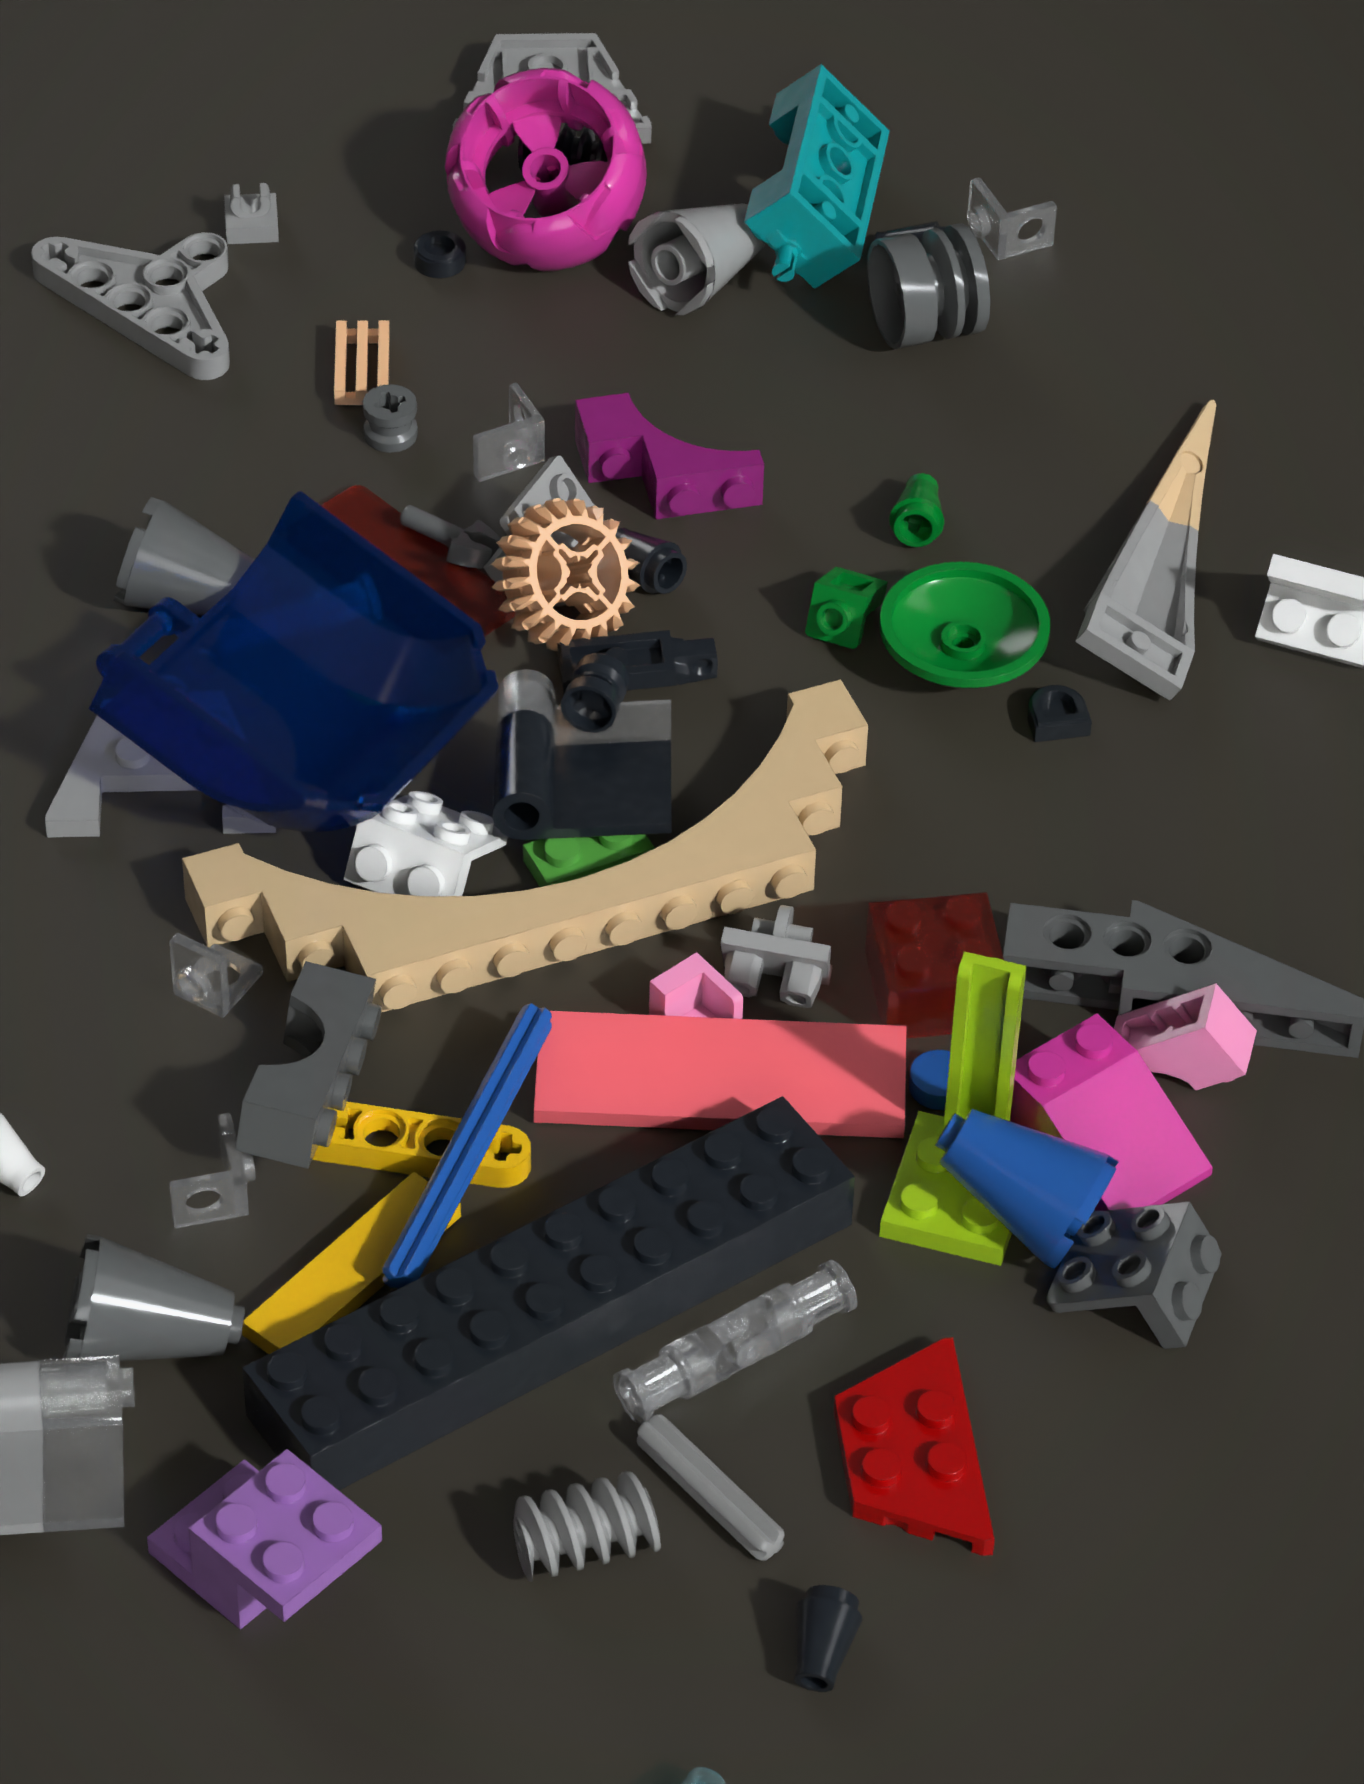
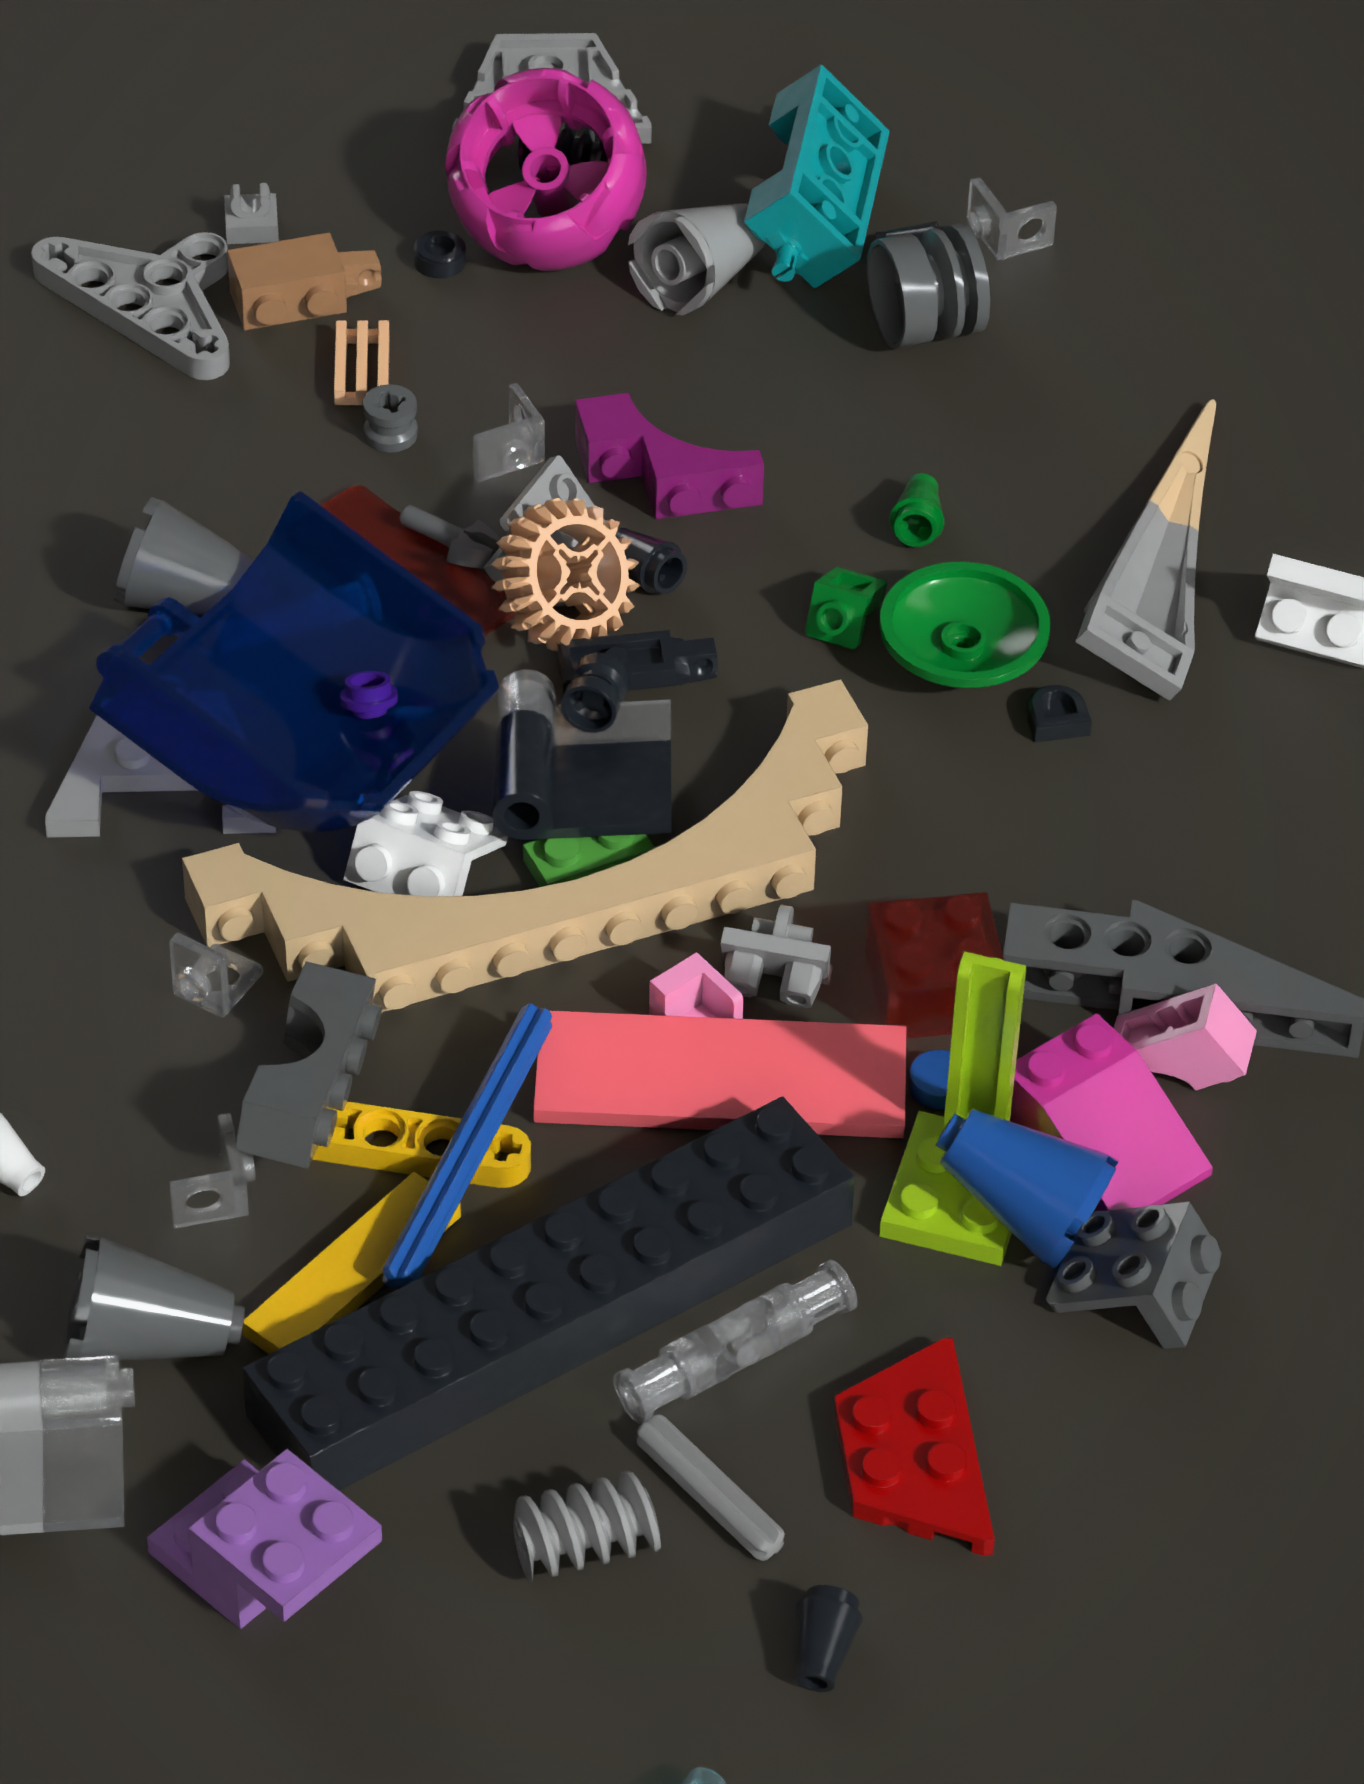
(297, 279): none -> medium nougat hinge
(368, 694): none -> dark purple plate

